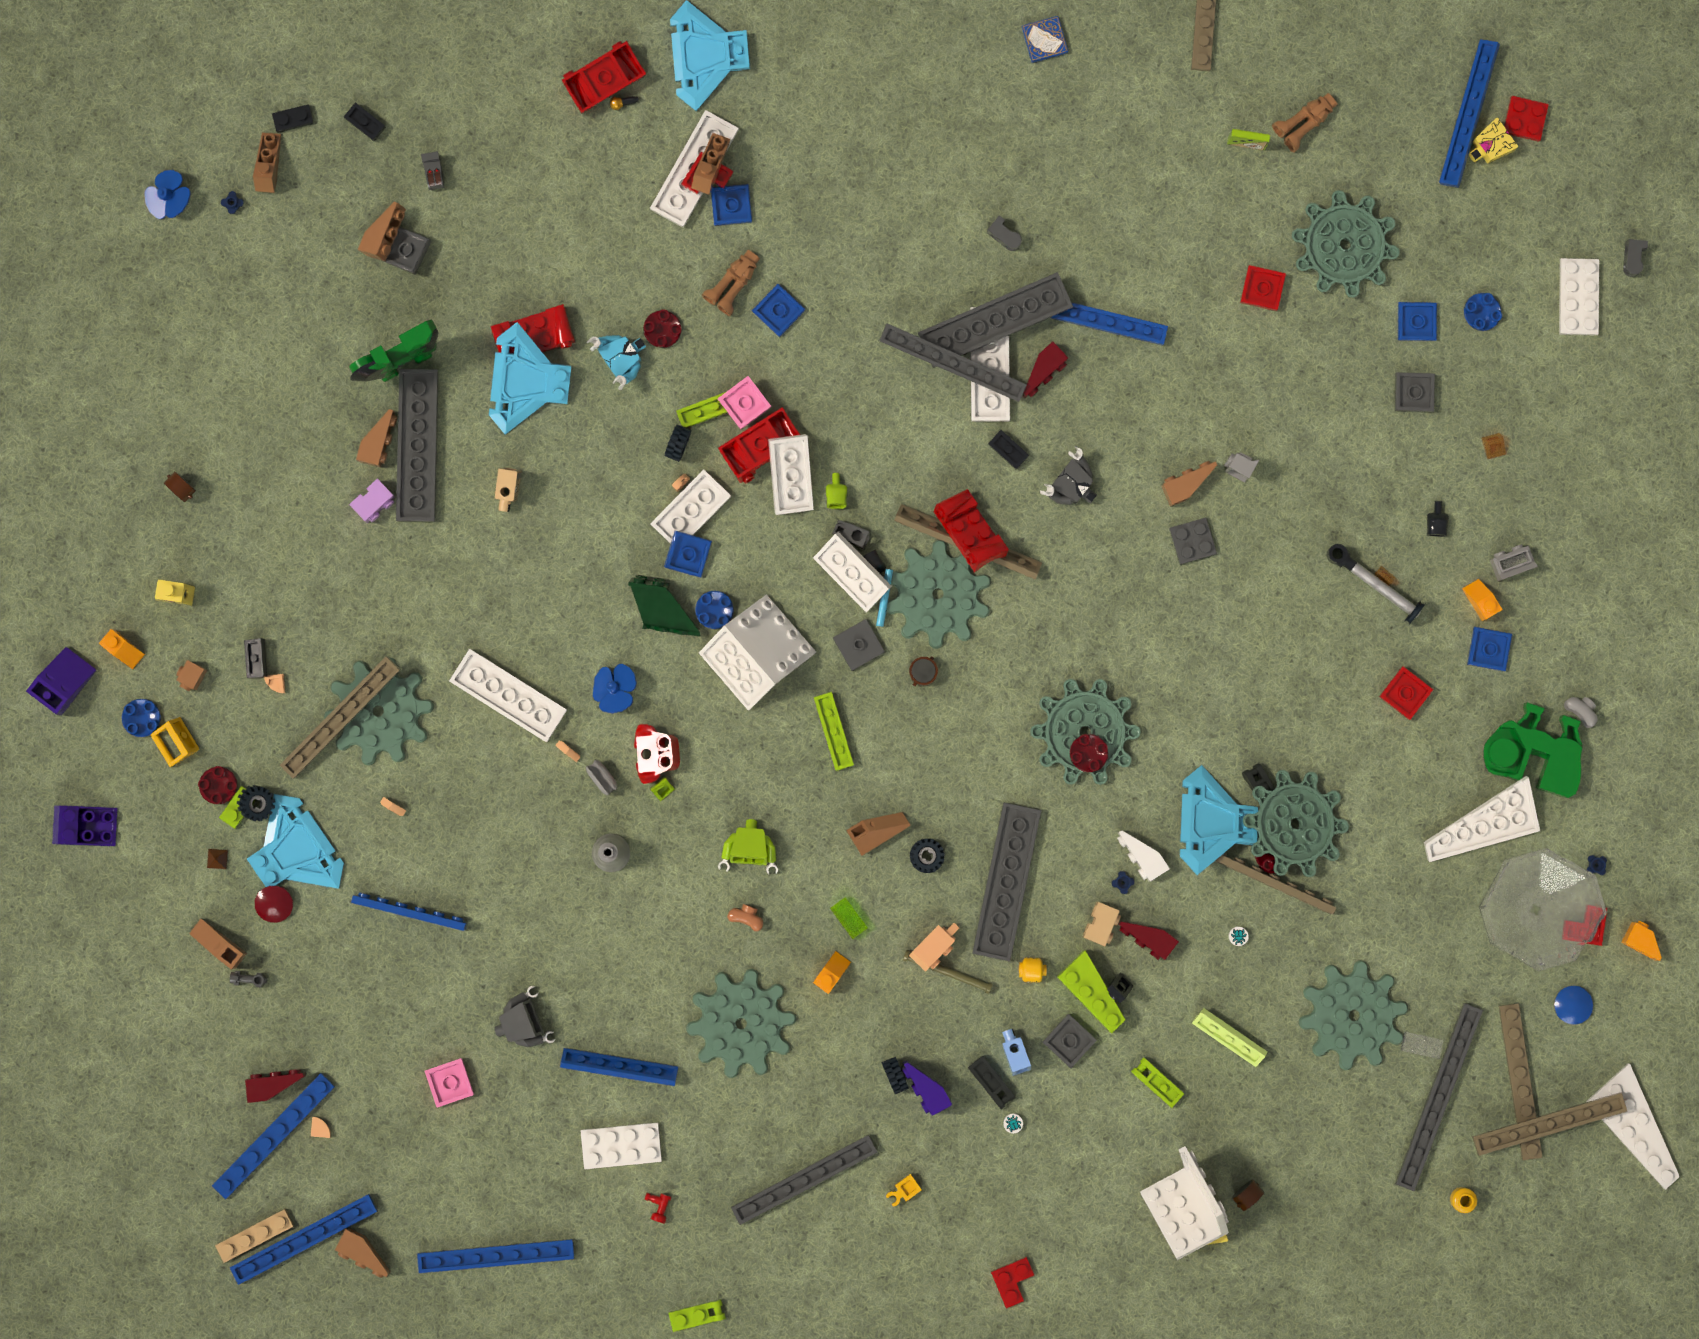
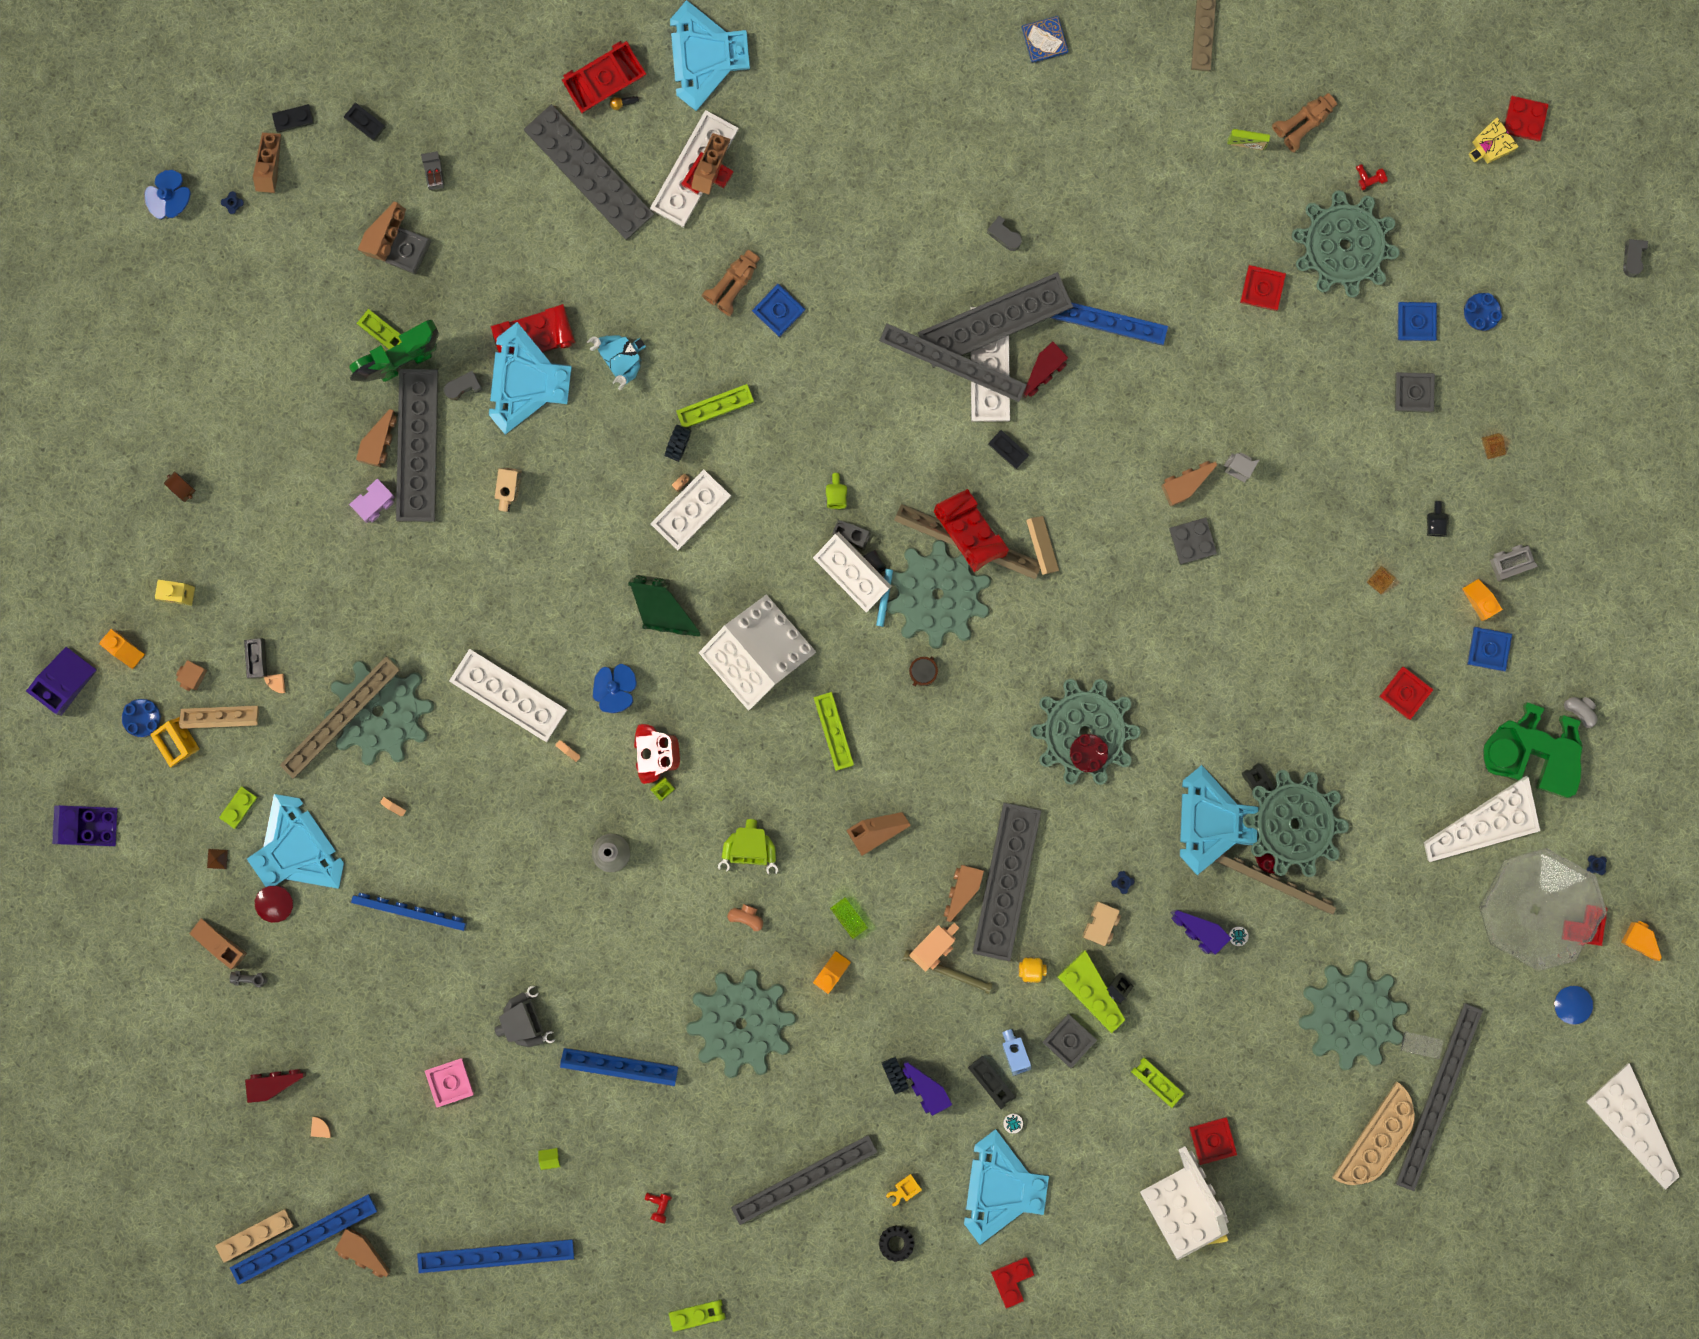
(217, 785): dark red dish -> none
(219, 717): none -> tan plate
(257, 793): black bush -> none
(273, 1136): blue plate -> none
(378, 329): none -> lime plate
(461, 385): none -> dark grey leg
(548, 1158): none -> lime slope
(588, 172): none -> dark grey plate
(601, 777): light grey piece -> none
(621, 1145): white plate -> none
(662, 328): dark red dish -> none
(687, 553): blue tile -> none
(714, 609): blue dish -> none
(731, 205): blue tile -> none
(744, 402): bright pink plate -> none
(751, 448): red piece -> none
(791, 474): white plate -> none
(858, 645): dark grey plate -> none
(896, 1255): none -> black tyre
(932, 847): black bush -> none
(966, 886): none -> medium nougat slope
(1001, 1188): none -> medium azure plate
(1042, 545): none -> tan tile
(1072, 482): dark grey torso -> none
(1148, 859): white slope -> none
(1155, 939): dark red slope -> none
(1208, 934): none -> dark purple slope
(1213, 1141): none -> red plate
(1229, 1037): yellowish green plate -> none
(1248, 1195): reddish brown piece -> none
(1365, 181): none -> red piece
(1373, 581): piece -> none
(1379, 1139): none -> tan plate
(1463, 1200): yellow head -> none
(1469, 113): blue plate -> none
(1519, 1074): dark tan plate -> none
(1549, 1123): dark tan plate -> none
(1579, 297): white plate -> none

